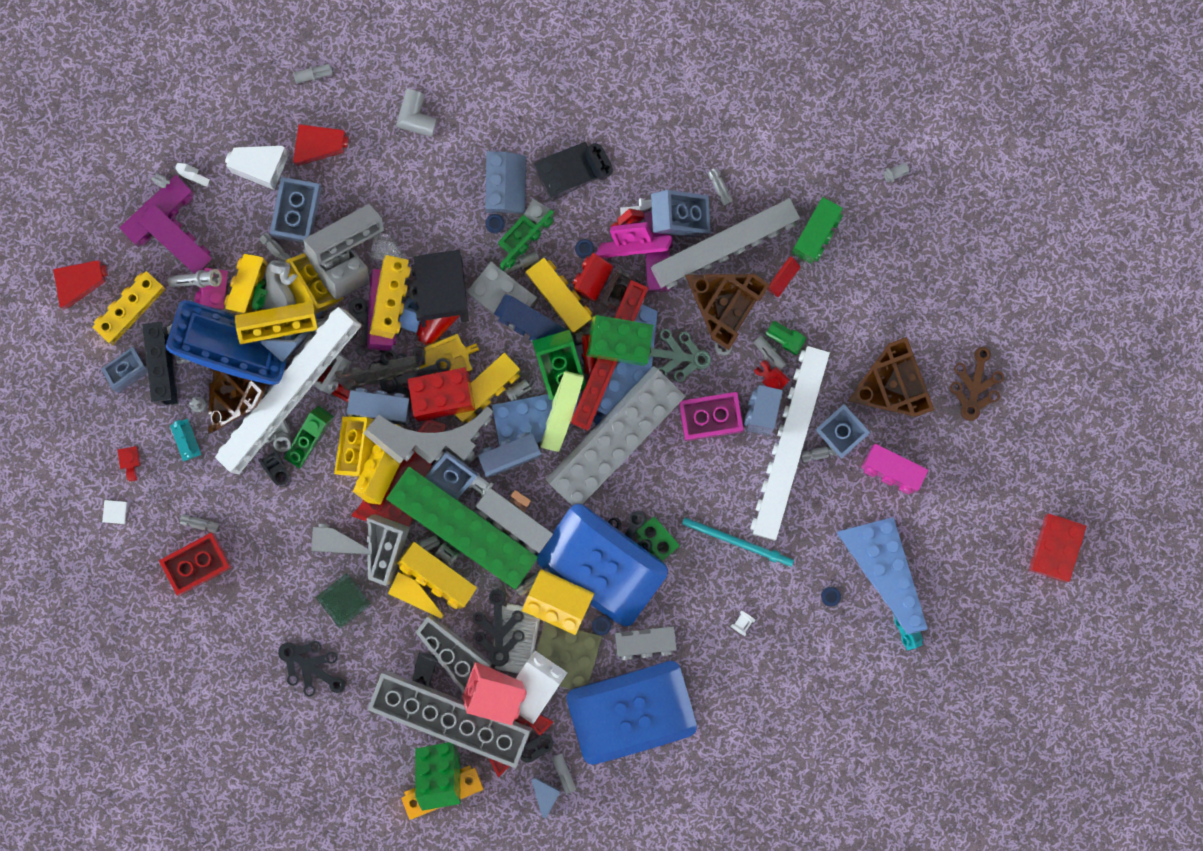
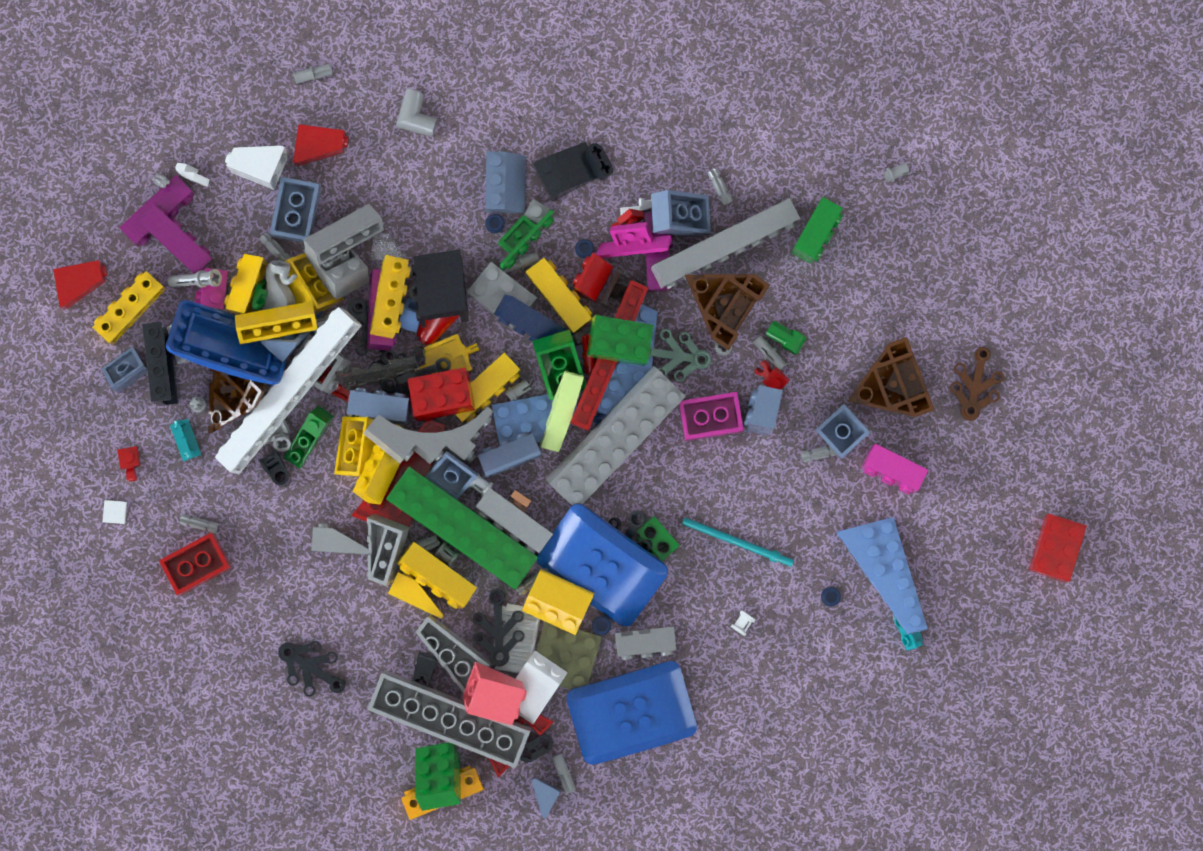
(344, 601): clear green brick -> none
(784, 277): red slope -> none
(791, 442): white brick -> none

